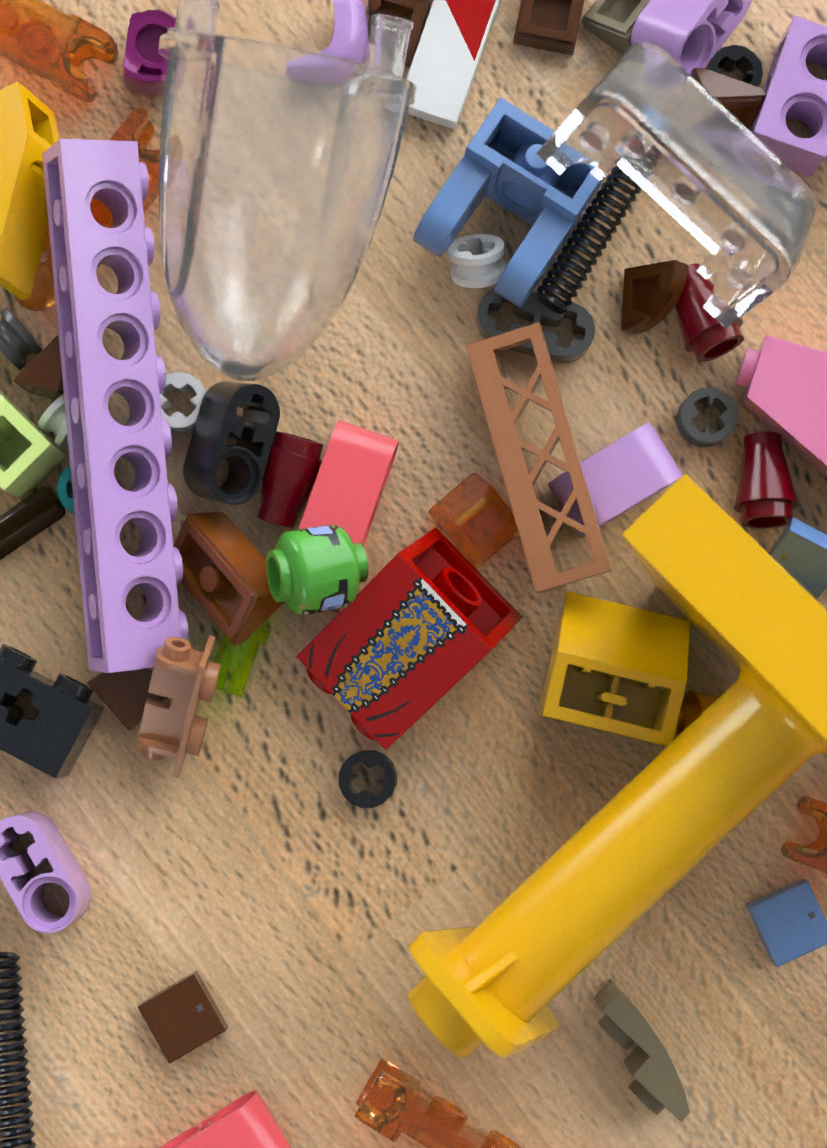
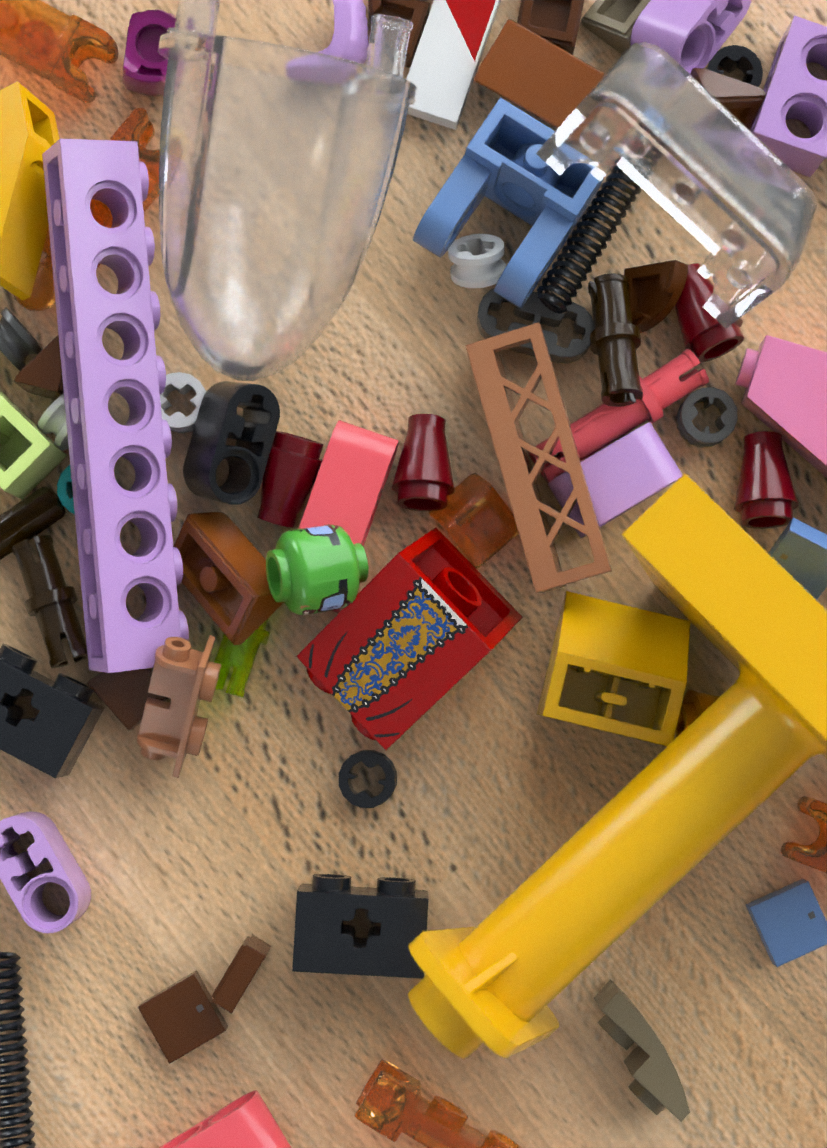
(50, 601): none -> dark brown pin
(240, 973): none -> reddish brown tile
(331, 947): none -> black brick
(424, 467): none -> dark red cone
(536, 74): none -> dark orange slope
(611, 422): none -> coral pin
(615, 340): none -> dark brown pin

